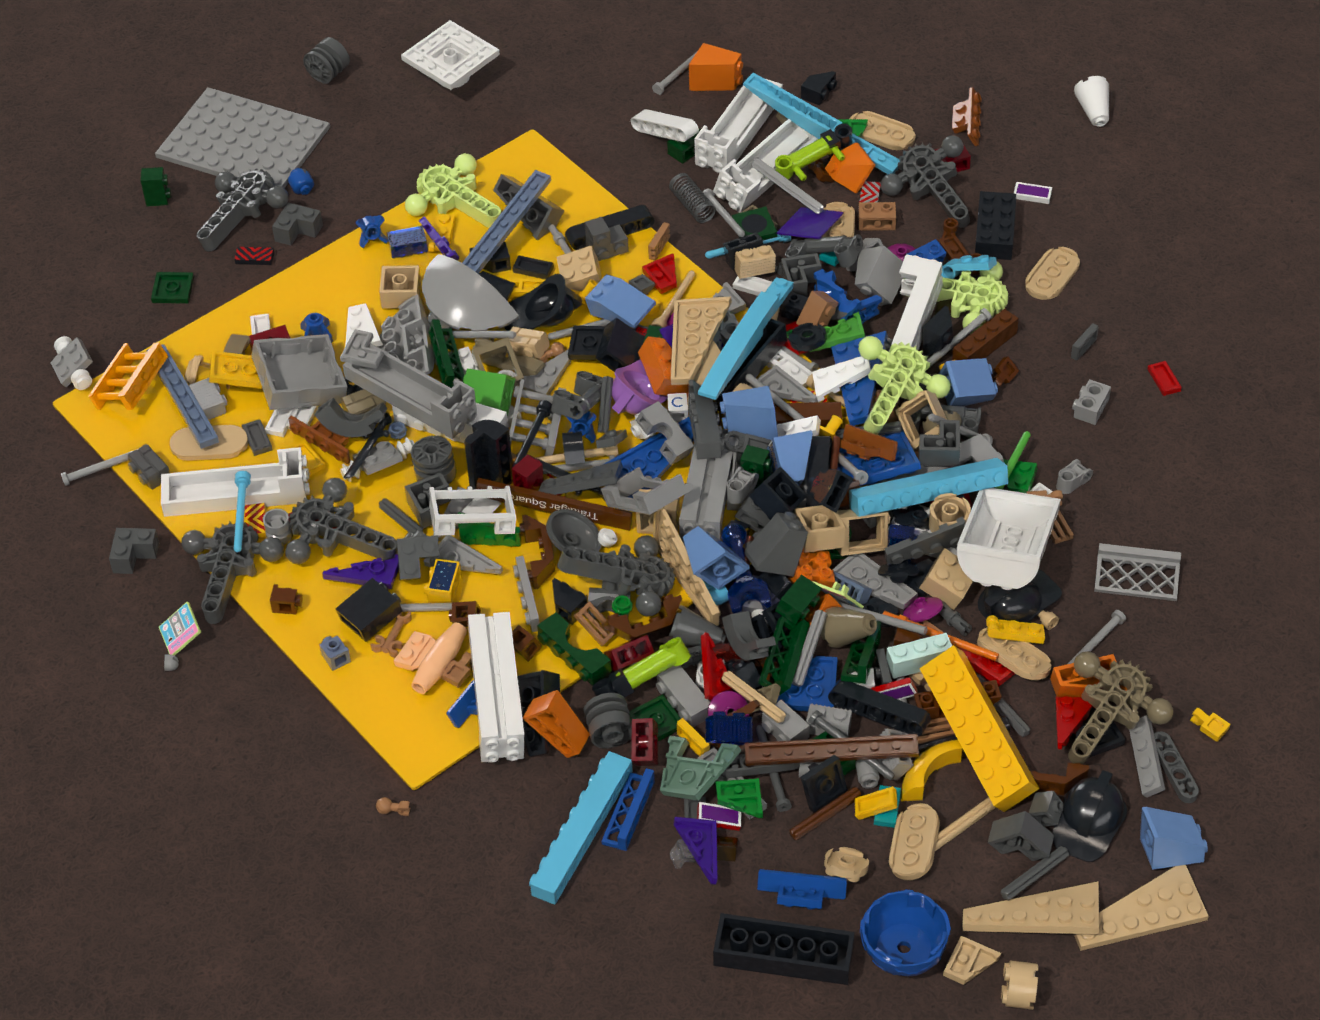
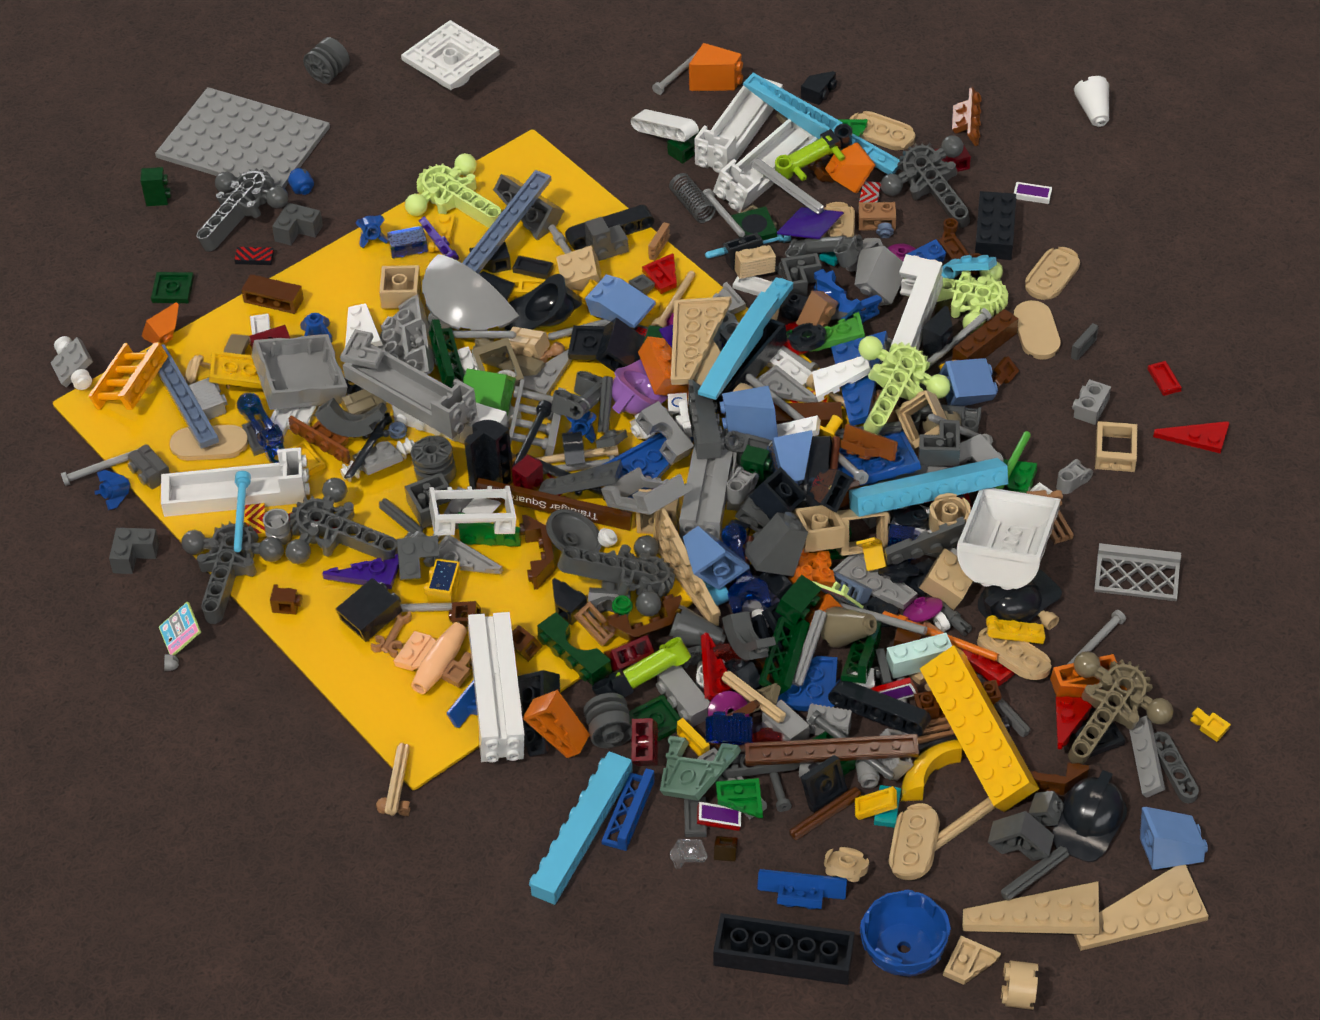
(114, 487): none -> blue brick
(161, 326): none -> orange slope
(270, 438): none -> clear blue piece
(272, 294): none -> reddish brown brick
(333, 648): brick -> none
(397, 779): none -> tan axle
(524, 587): light grey plate -> none
(683, 419): none -> white piece
(701, 840): dark purple wing -> none
(766, 735): none -> clear red plate
(873, 553): none -> yellow bracket
(885, 230): none -> sand blue plate
(941, 622): none -> white tile
(1037, 329): none -> tan tile
(1106, 460): none -> tan window
(1202, 436): none -> red wing

